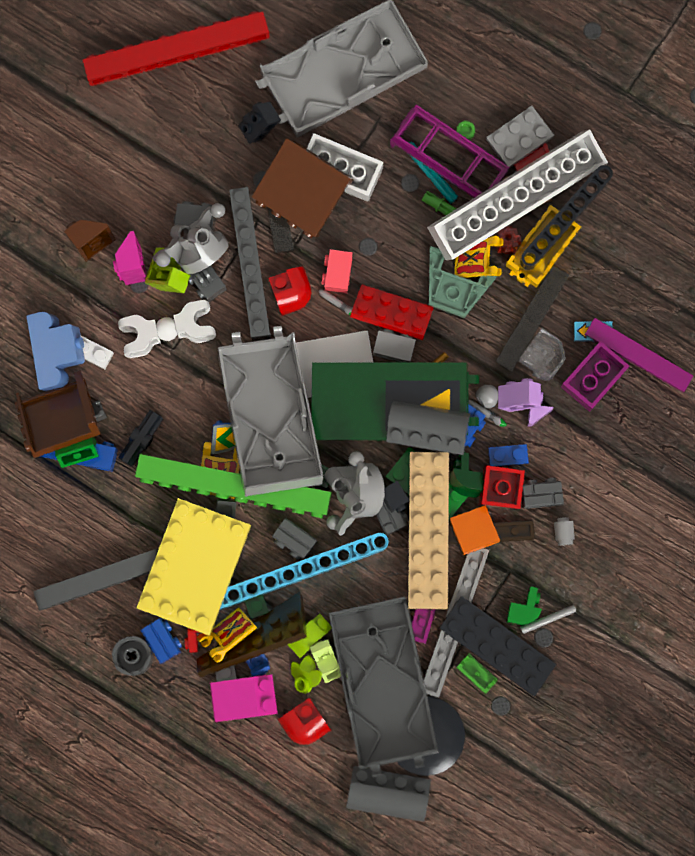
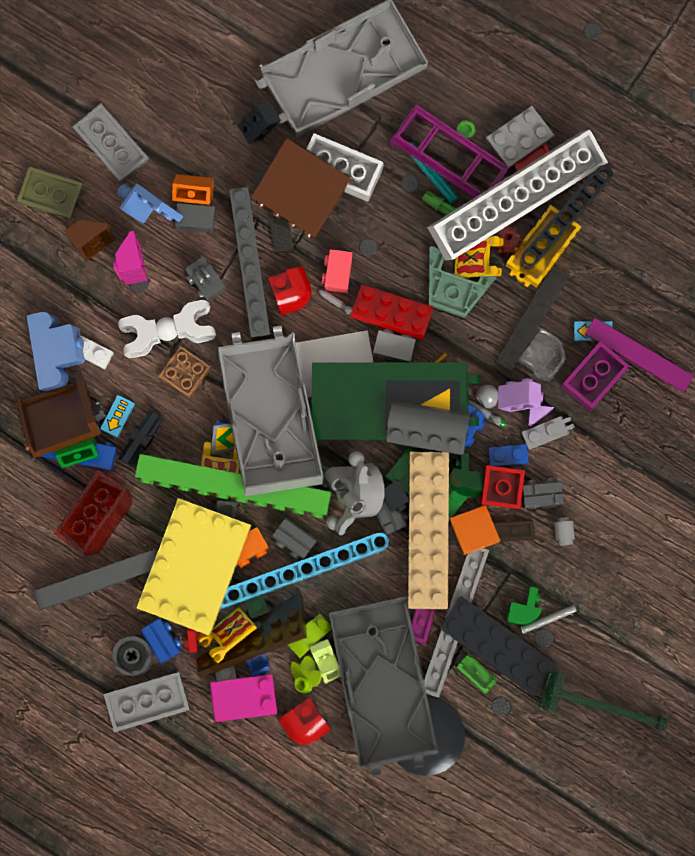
(50, 193): none -> olive plate
(95, 515): none -> clear red windscreen
(110, 143): none -> light grey tile
(117, 416): none -> medium azure tile
(140, 203): none -> medium blue plate
(146, 702): none -> light grey plate
(168, 277): lime brick -> none
(176, 48): red brick -> none
(185, 371): none -> medium nougat tile
(192, 189): none -> orange brick
(199, 244): light grey piece -> none
(254, 546): none -> orange brick
(389, 794): dark grey brick -> none
(546, 432): none -> light grey hinge
(555, 692): none -> clear green tile

